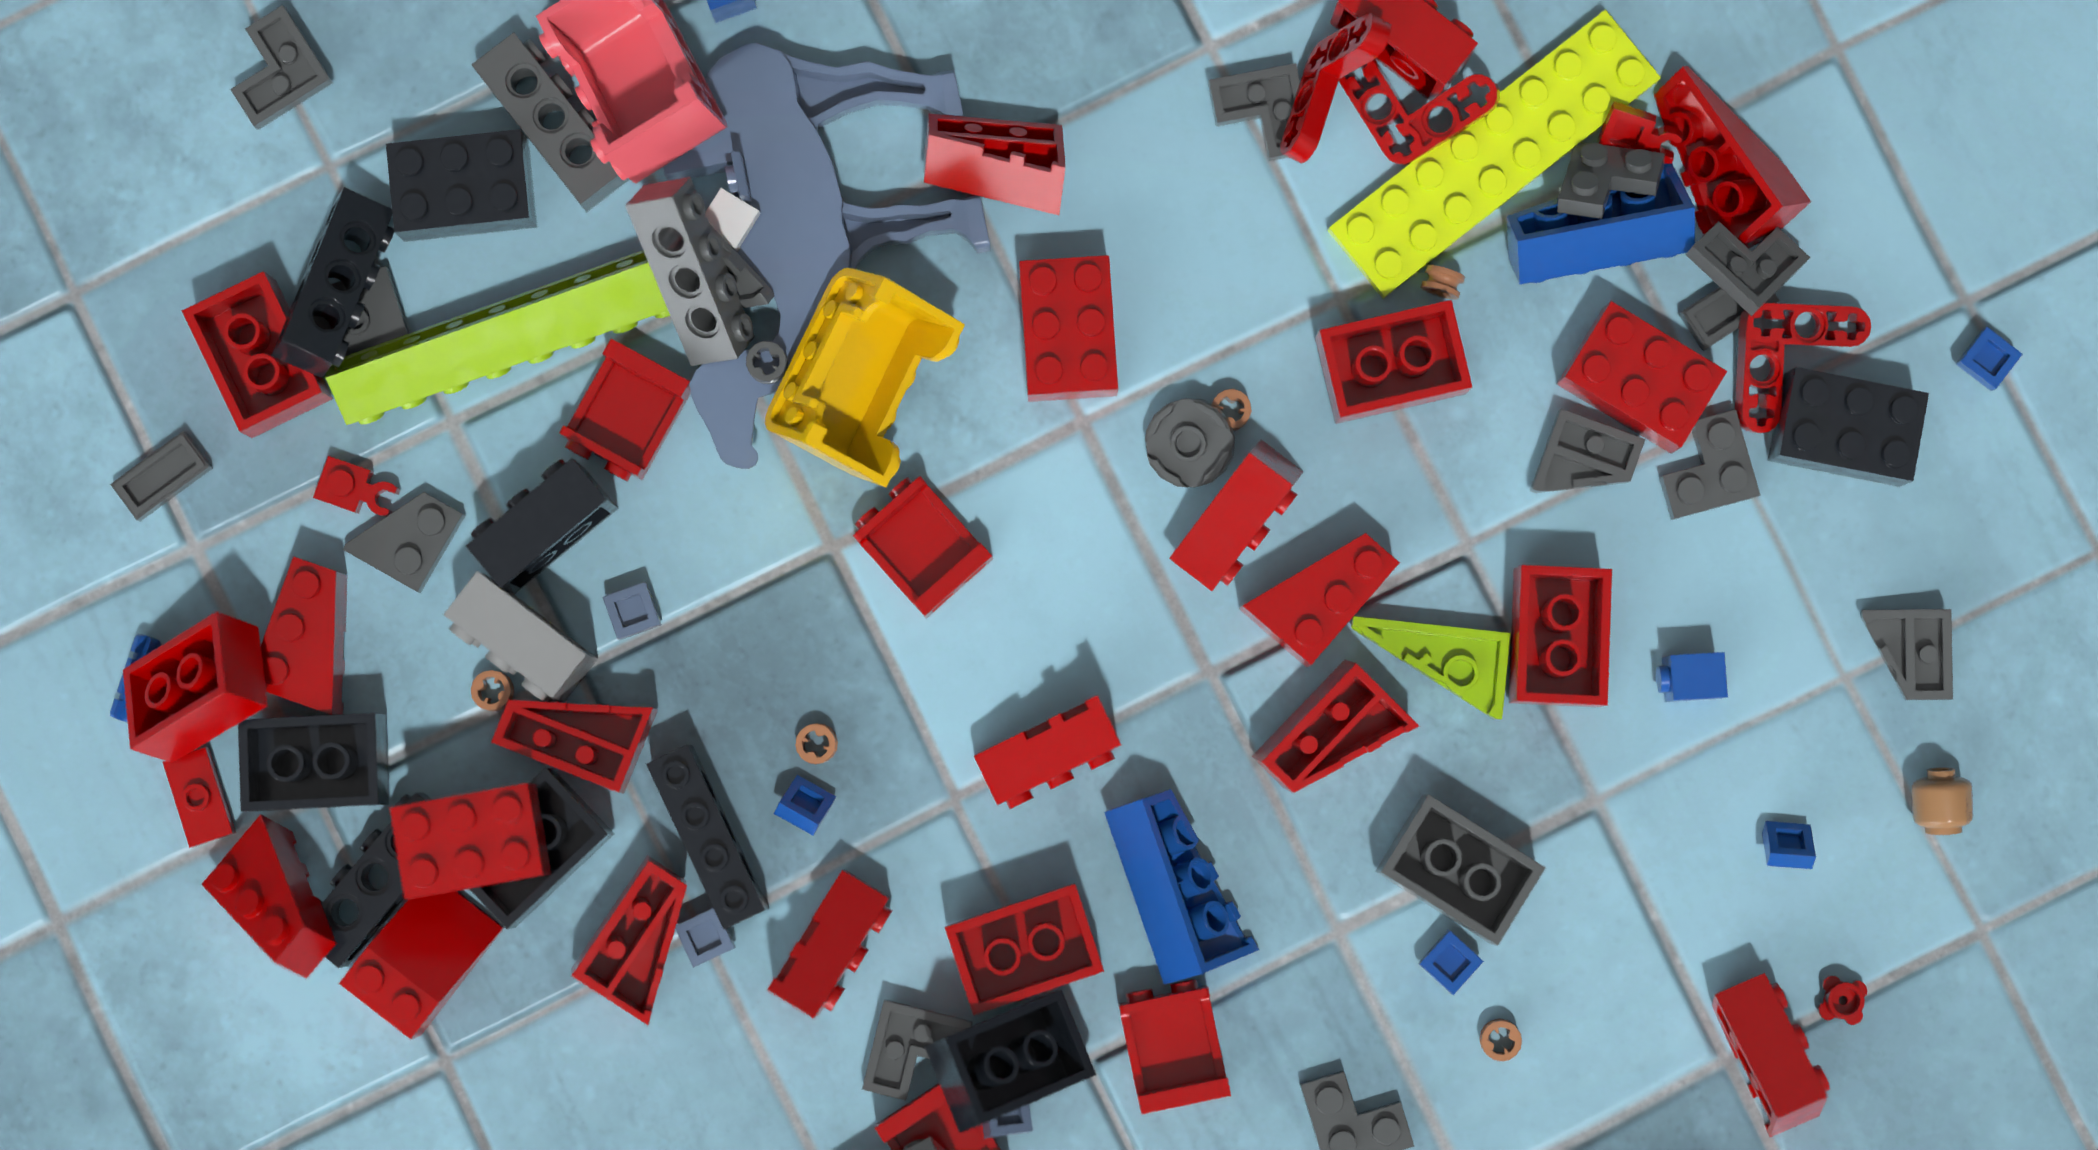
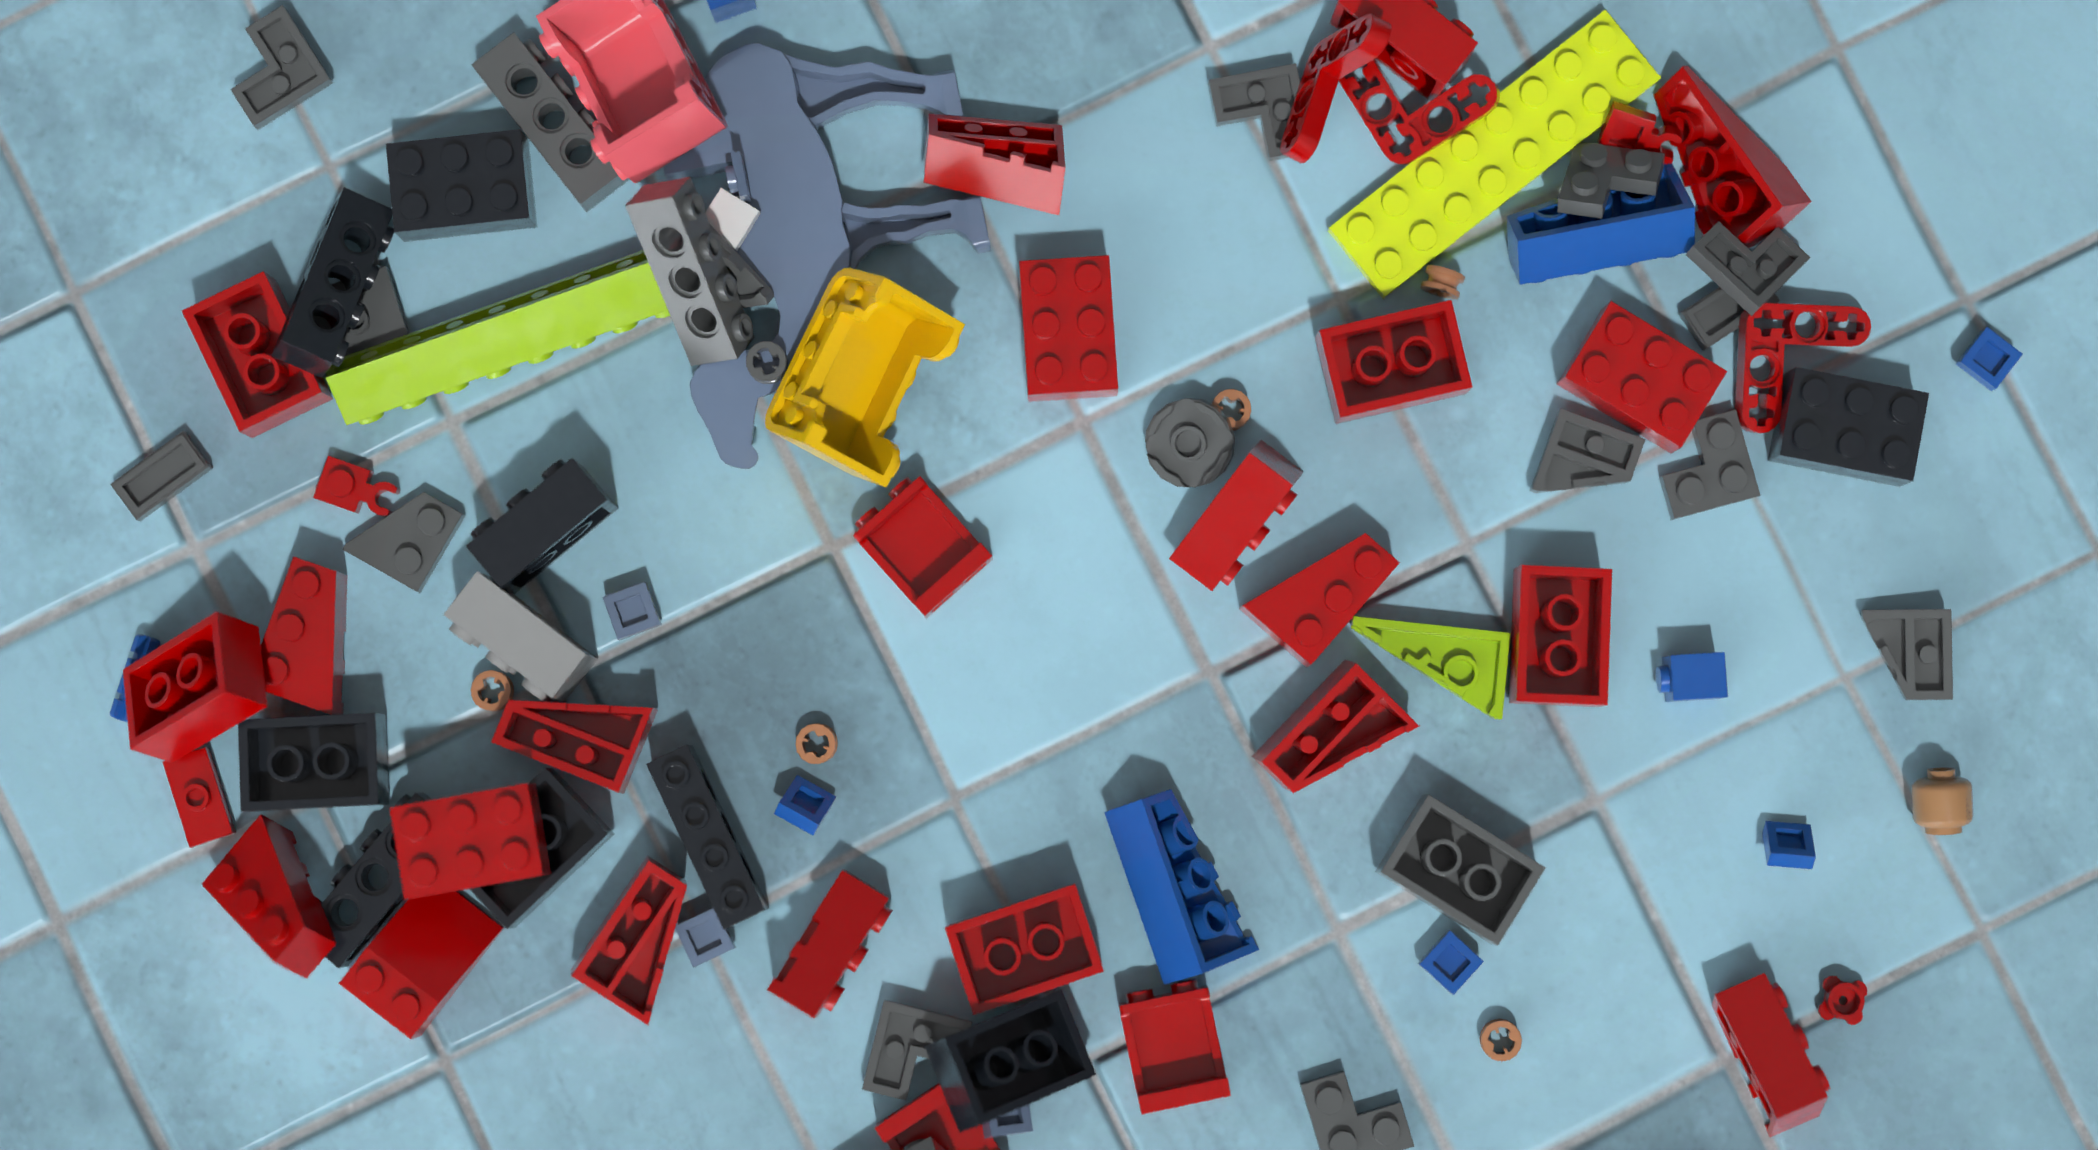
(626, 412): red panel -> none
(1048, 753): red wedge -> none

